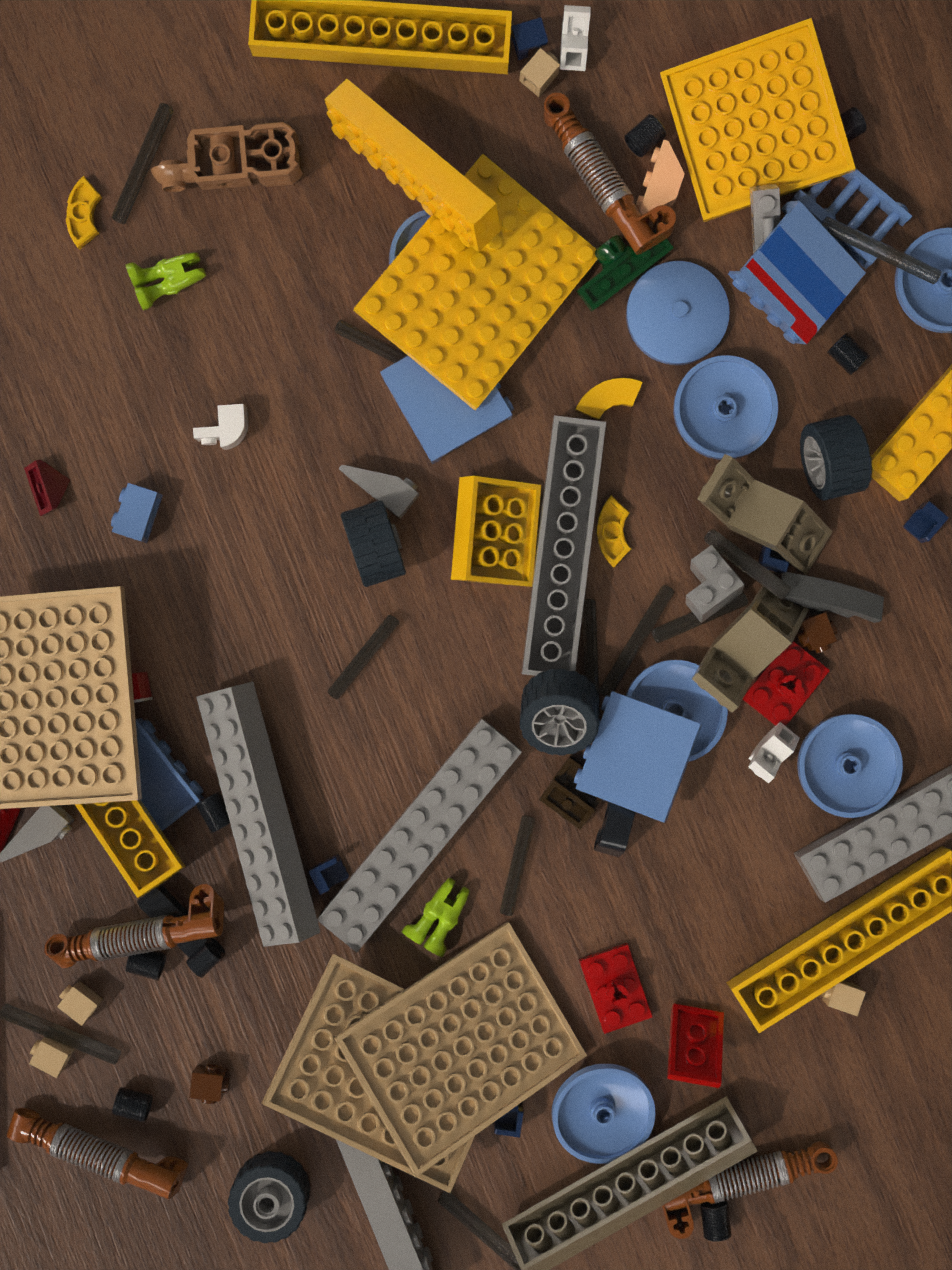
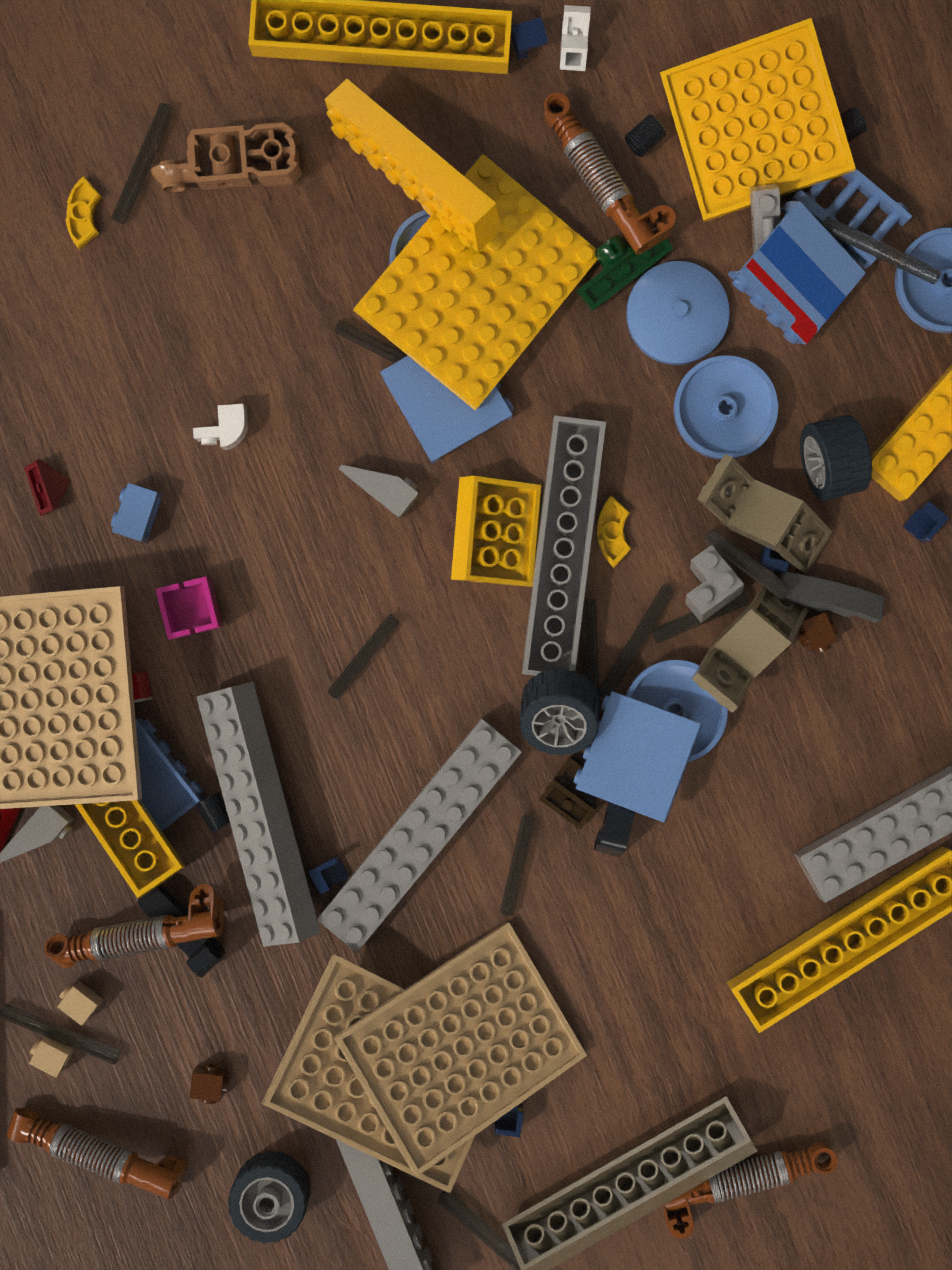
(132, 1104): black piece -> none
(147, 964): black piece -> none
(173, 273): lime piece -> none
(189, 609): none -> dark pink piece
(373, 543): black wheel -> none
(439, 908): lime piece -> none
(540, 72): tan brick -> none
(603, 1113): medium blue dish -> none
(607, 395): yellow tile -> none
(615, 988): red plate -> none
(663, 181): light nougat slope -> none
(696, 1046): red plate -> none
(716, 1221): black piece -> none
(772, 751): white brick -> none
(785, 684): red plate -> none
(845, 997): tan brick -> none
(848, 354): black piece -> none
(850, 765): medium blue dish -> none

